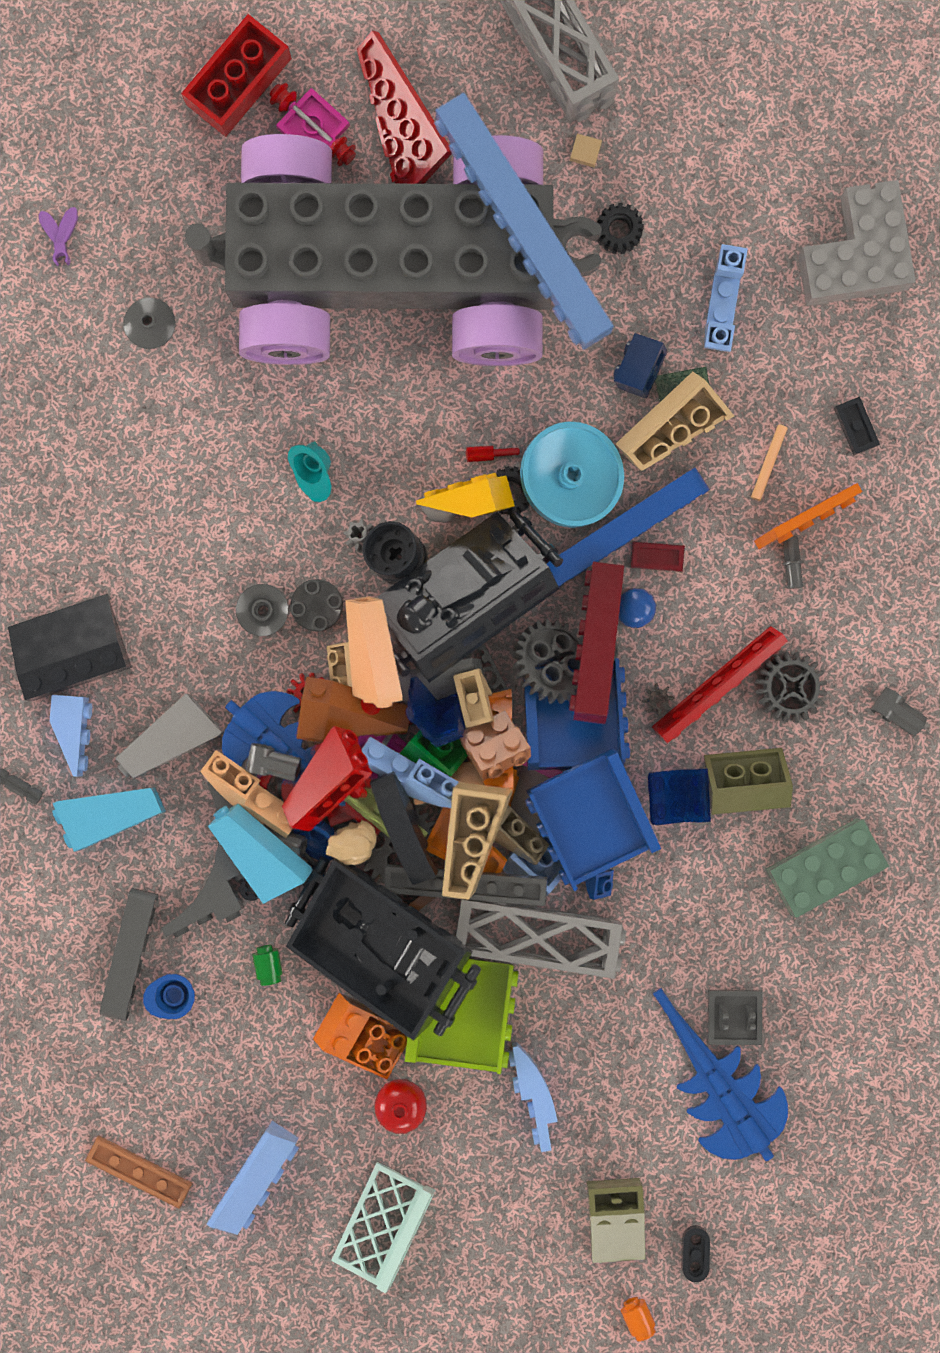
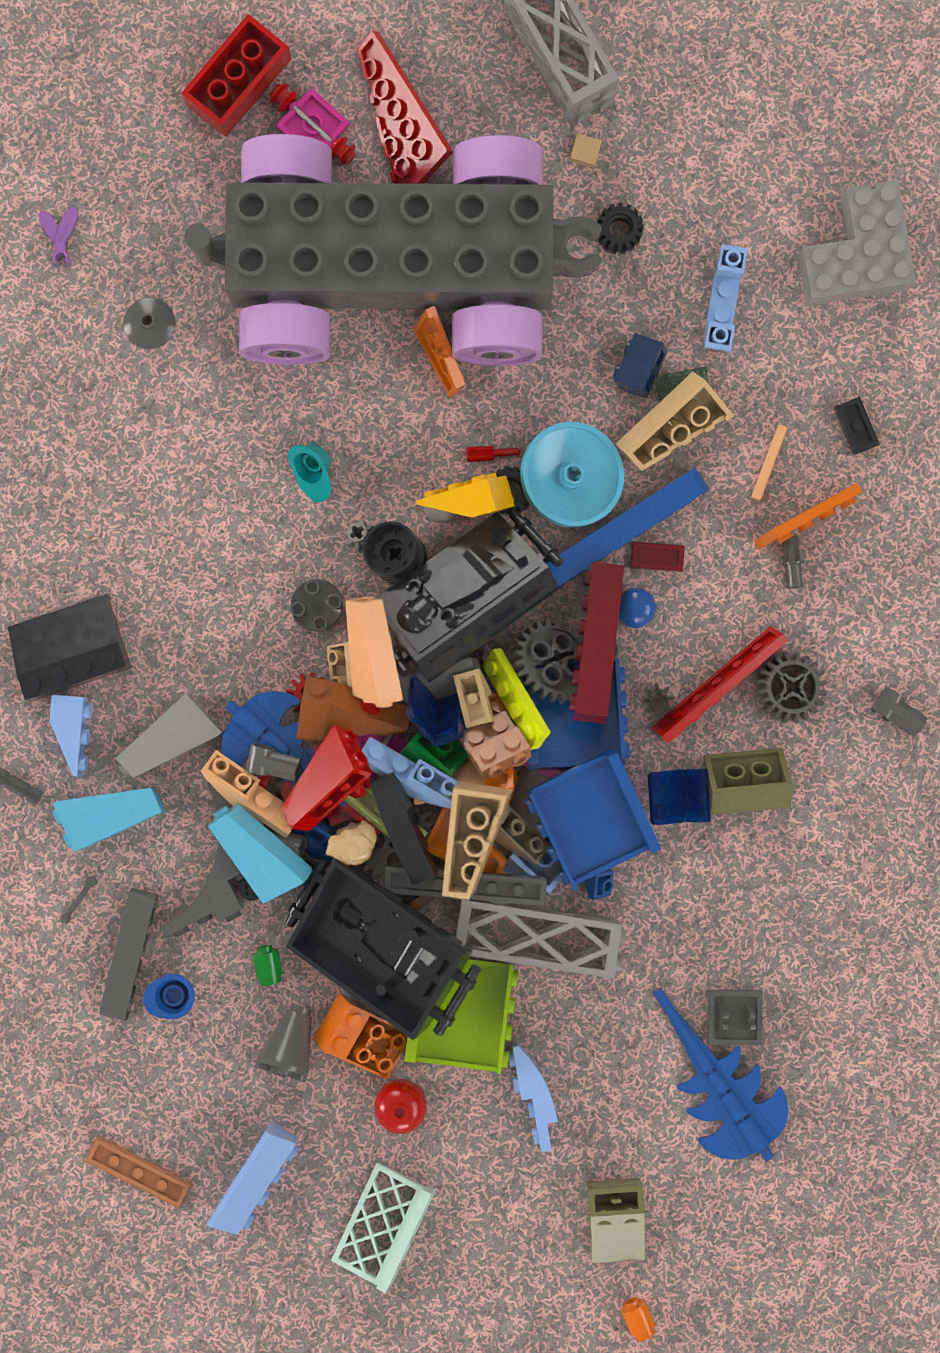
(90, 882): none -> dark grey hinge
(252, 600): dark grey dish -> none
(289, 1045): none -> dark grey cone
(438, 350): none -> orange wing
(515, 698): none -> neon yellow plate
(523, 222): medium blue brick -> none
(695, 1252): black plate -> none
(827, 867): sand green brick -> none

